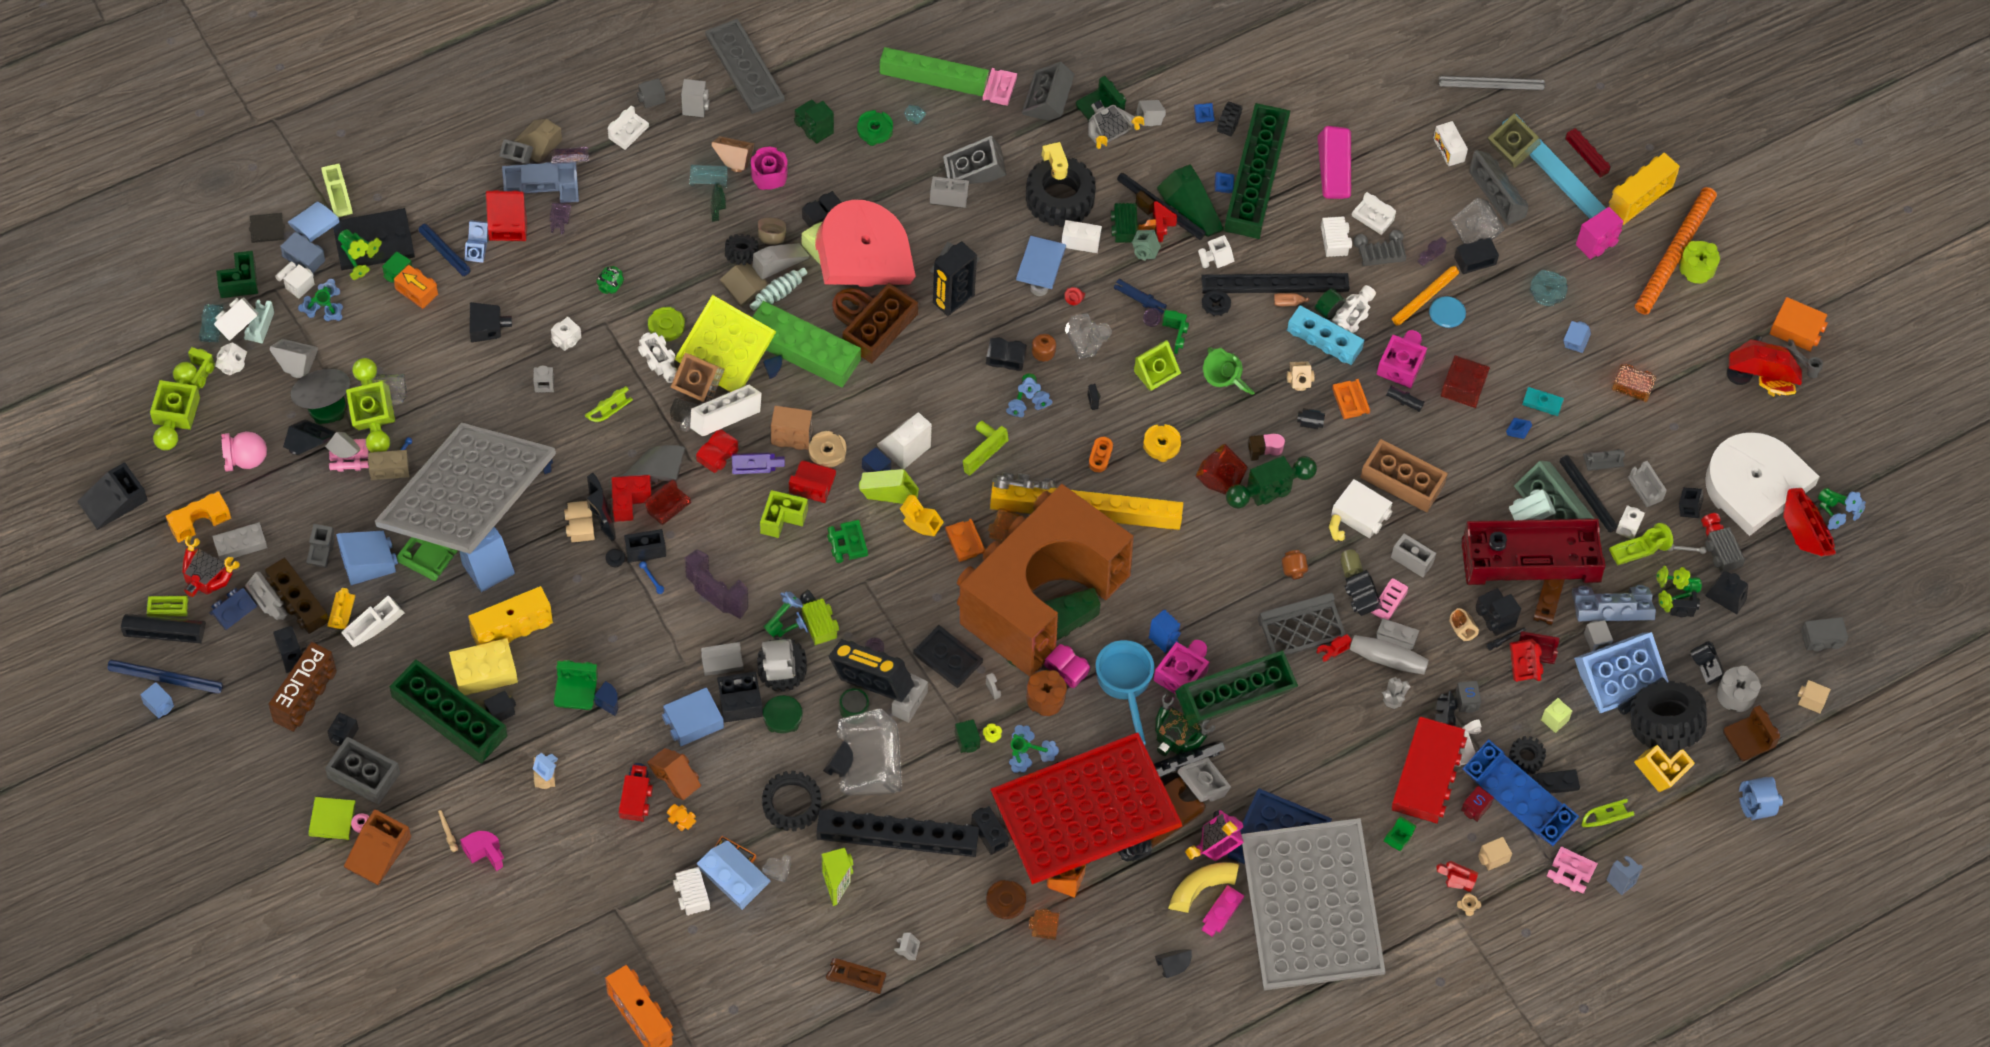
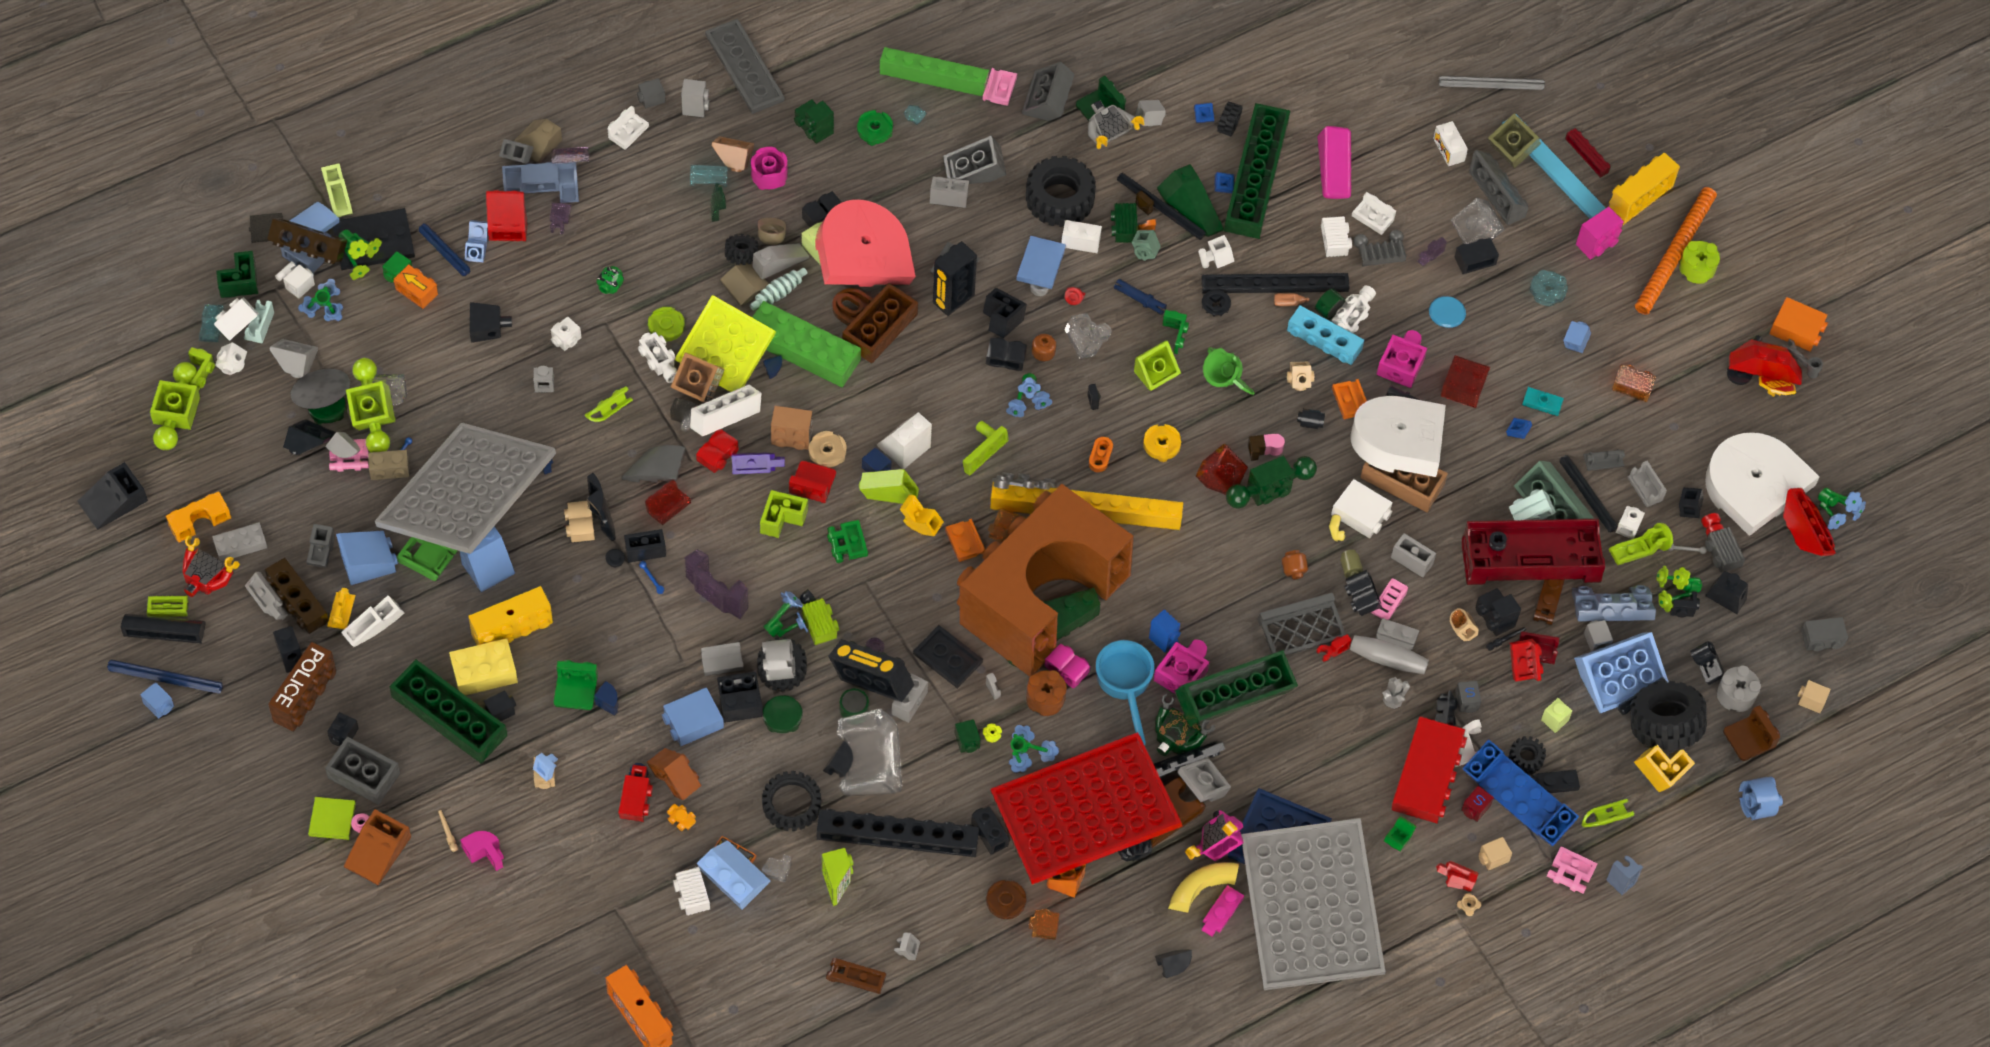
(233, 608): dark blue bracket -> none
(243, 450): bright pink tile -> none
(335, 245): none -> dark brown brick
(629, 491): red brick -> none
(1005, 312): none -> black brick
(1057, 160): light yellow leg -> none
(1152, 317): clear purple plate -> none
(1164, 219): red slope -> none
(1399, 434): none -> white piece
(1425, 295): light orange axle -> none

